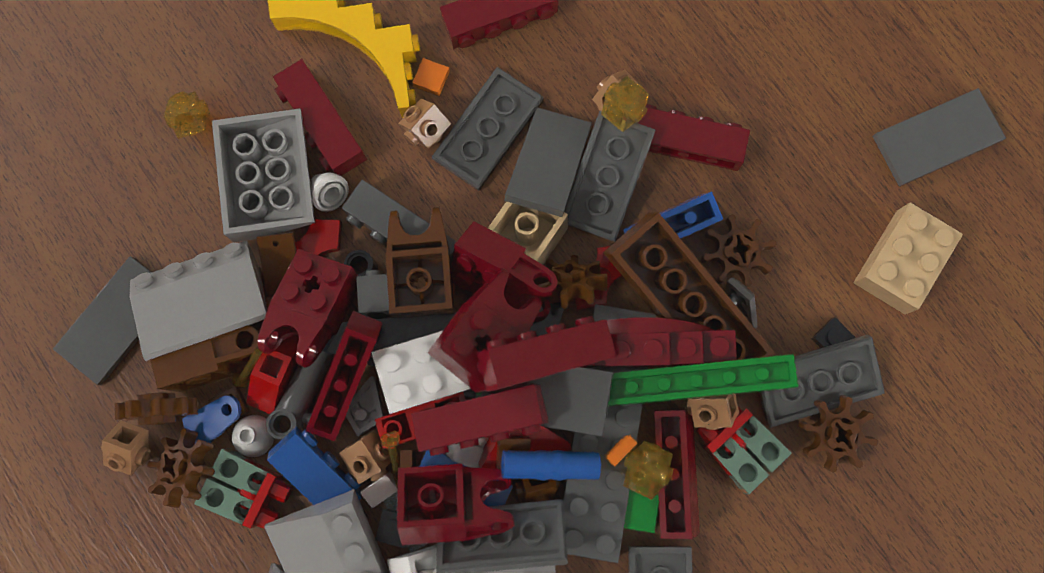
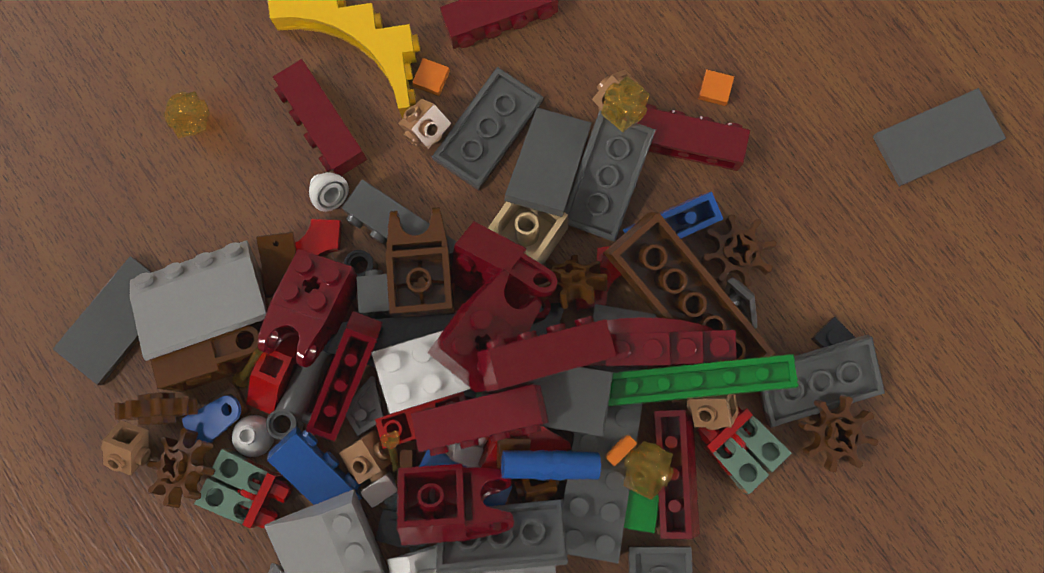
(262, 174): light grey slope -> none
(716, 87): none -> orange tile
(908, 258): tan brick -> none

